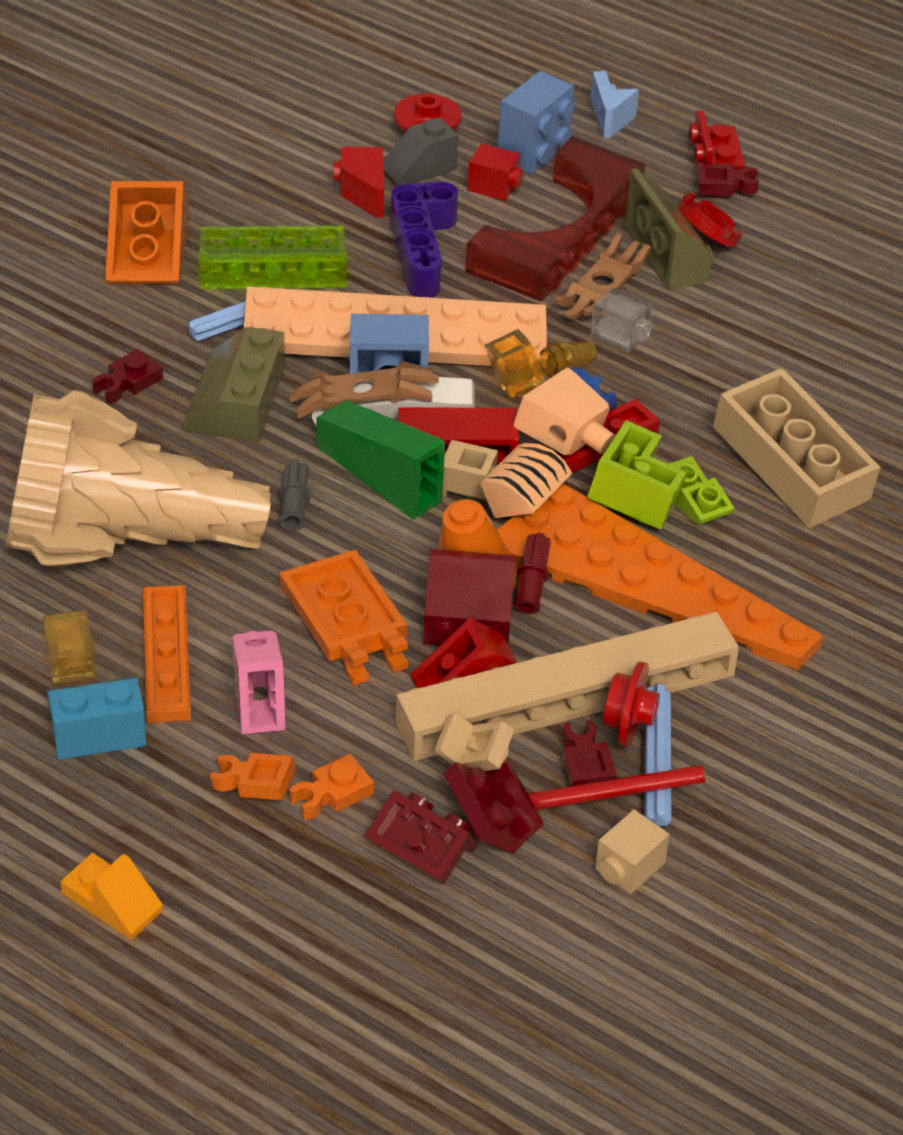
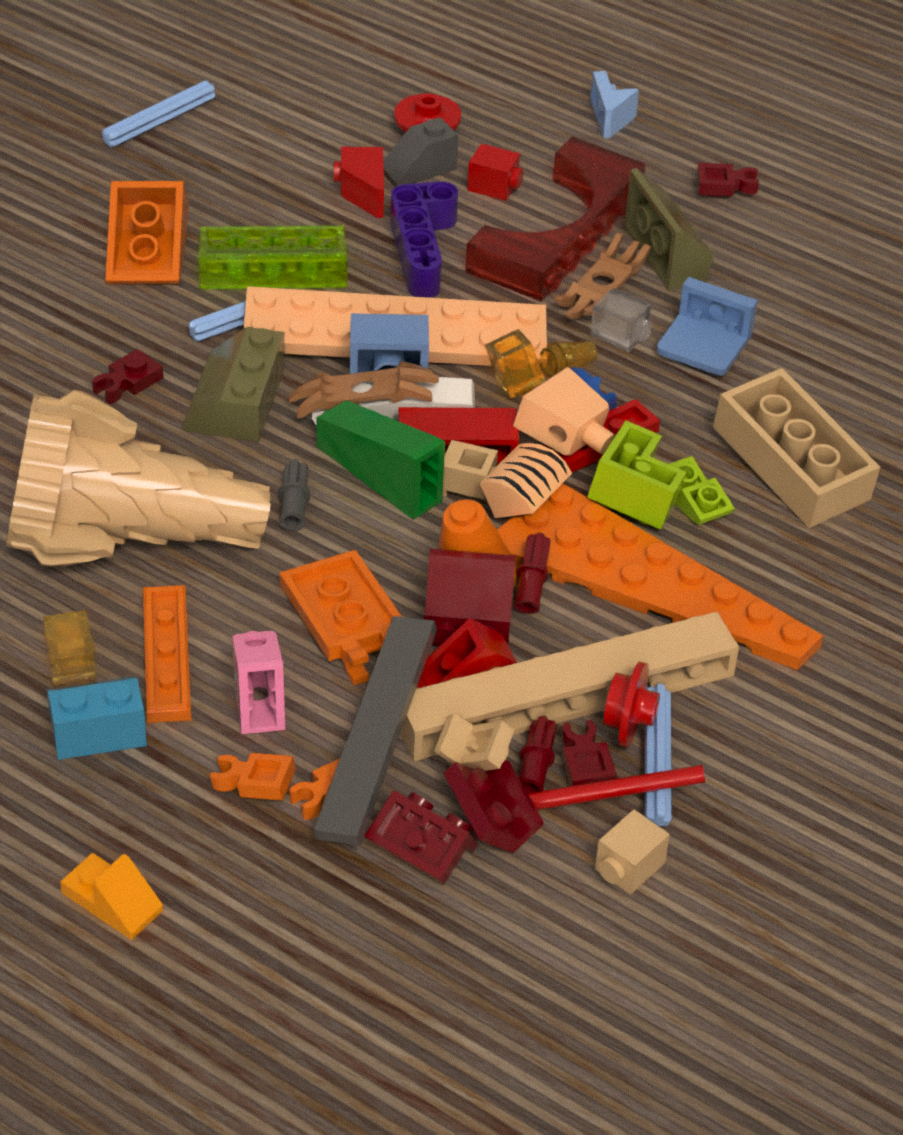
(158, 114): none -> light blue axle
(375, 731): none -> dark grey tile
(537, 119): medium blue brick -> none
(537, 754): none -> dark red axle
(709, 327): none -> medium blue bracket
(710, 220): red tile -> none
(715, 143): red bracket -> none

